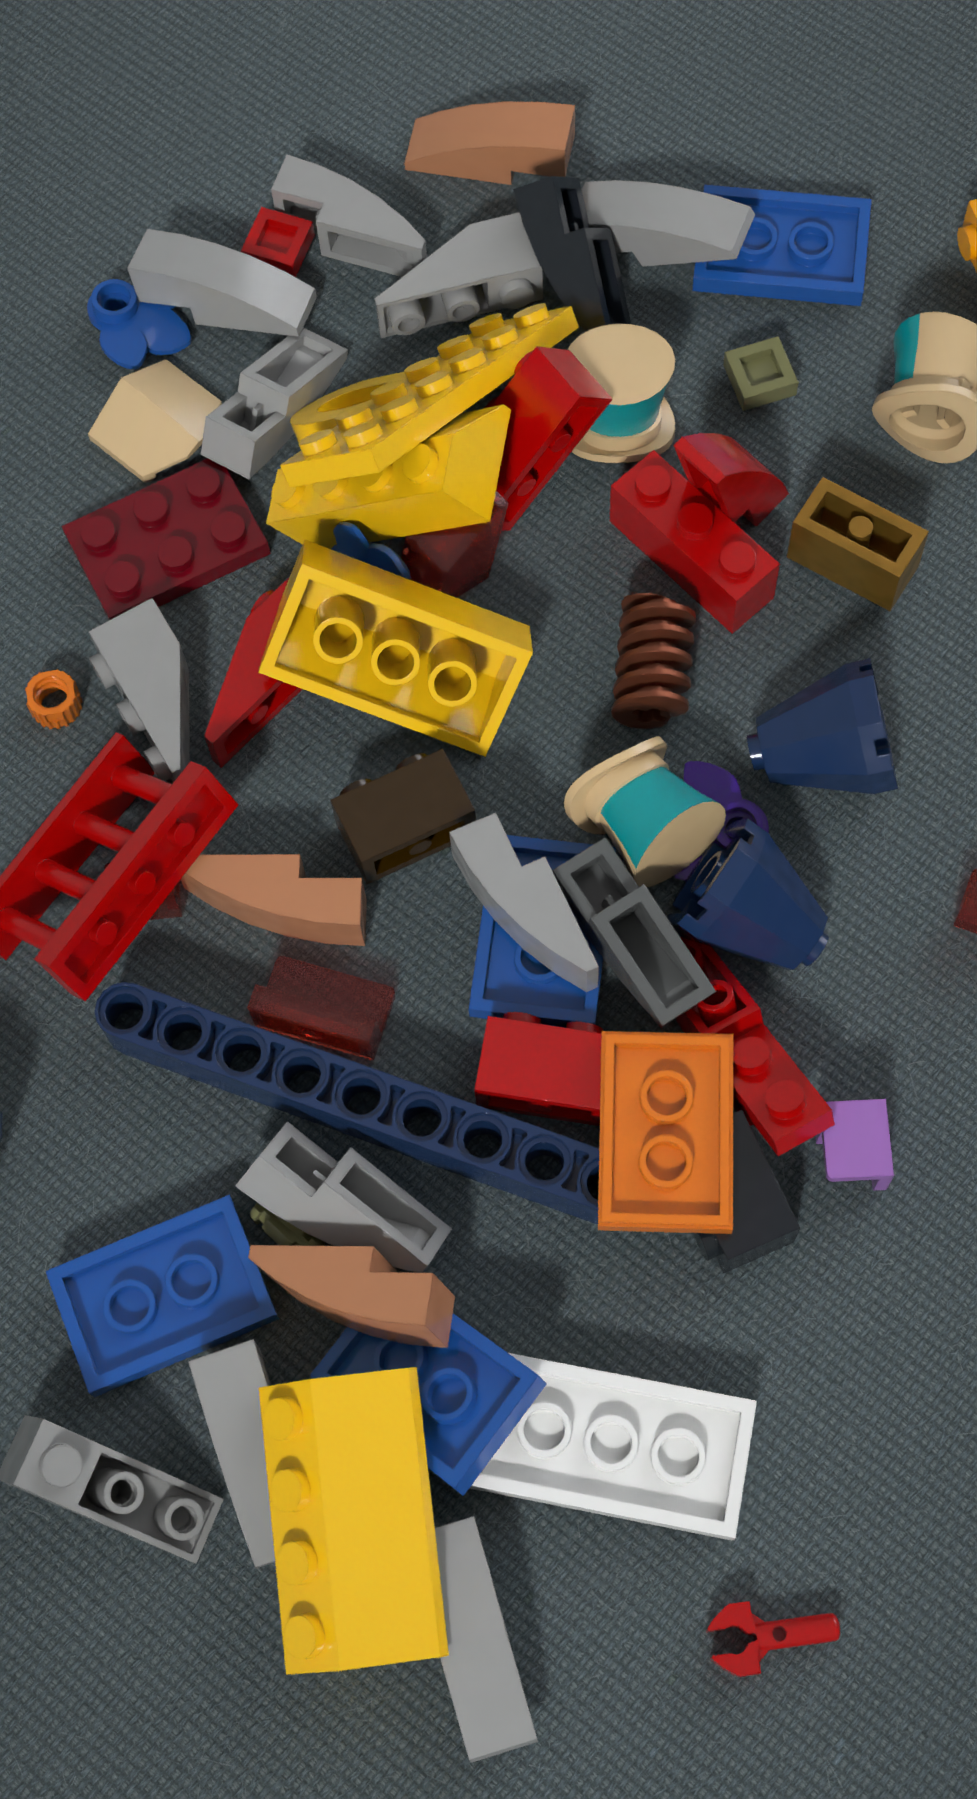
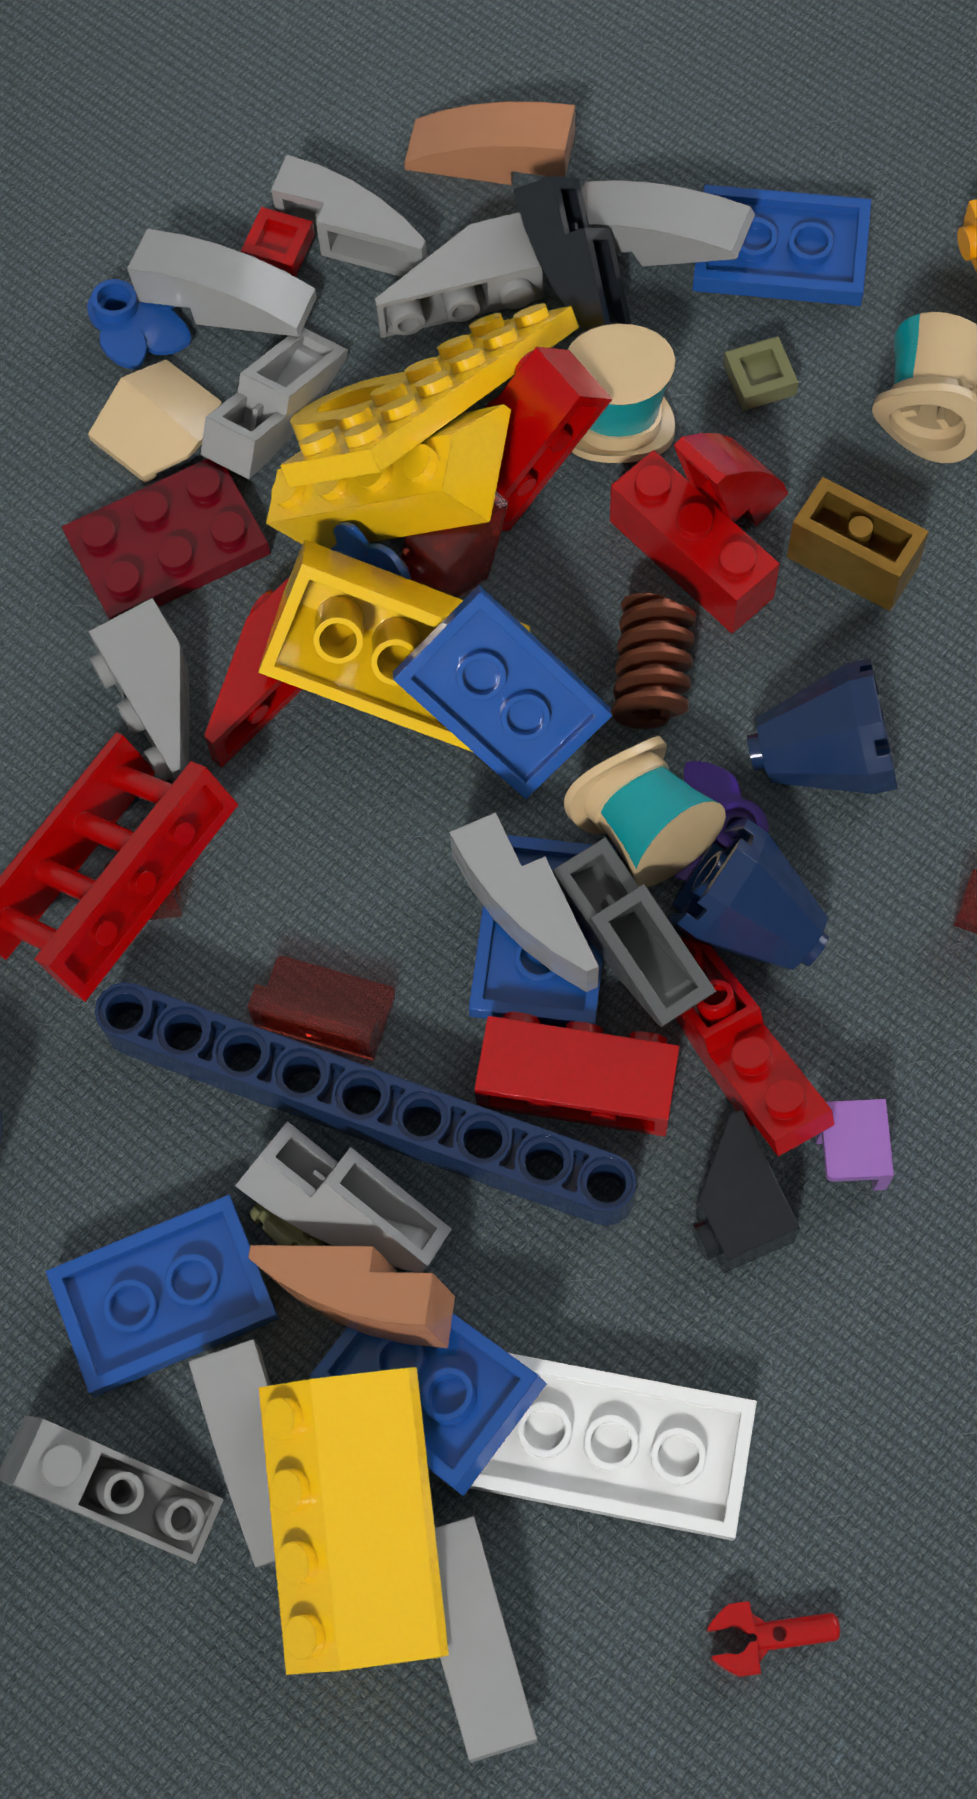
(47, 683): orange axle -> none
(279, 897): nougat slope -> none
(402, 814): dark brown brick -> none
(502, 692): none -> blue plate
(666, 1132): orange tile -> none

